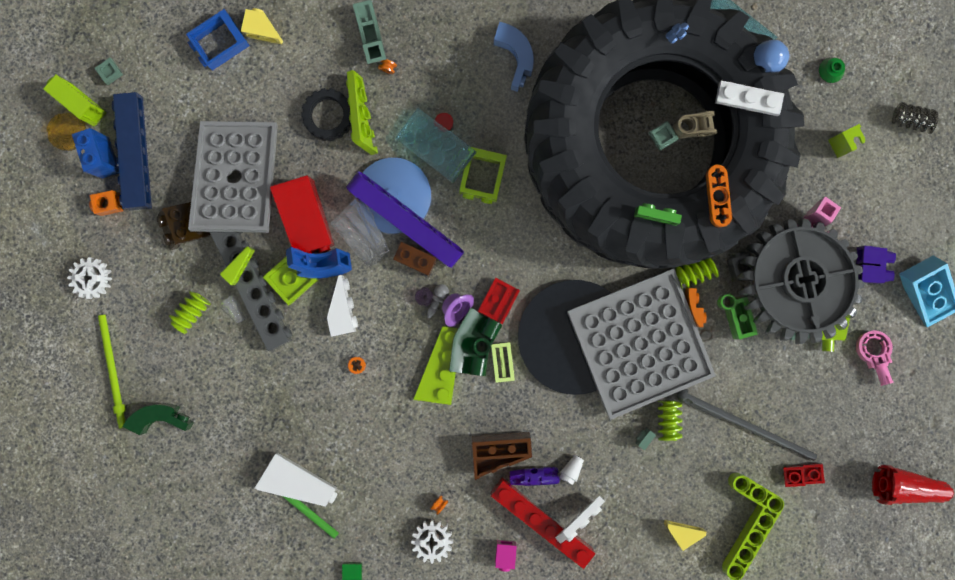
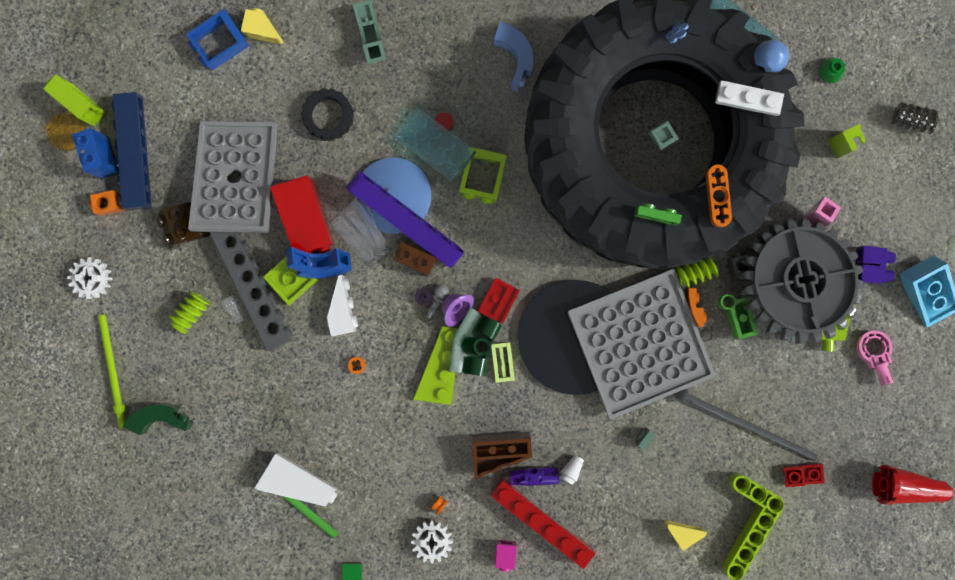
(109, 71): sand green plate -> none
(235, 269): lime slope -> none
(359, 113): lime wing -> none
(387, 66): orange bush -> none
(580, 521): white plate -> none
(670, 420): lime piece -> none
(699, 125): dark tan piece -> none

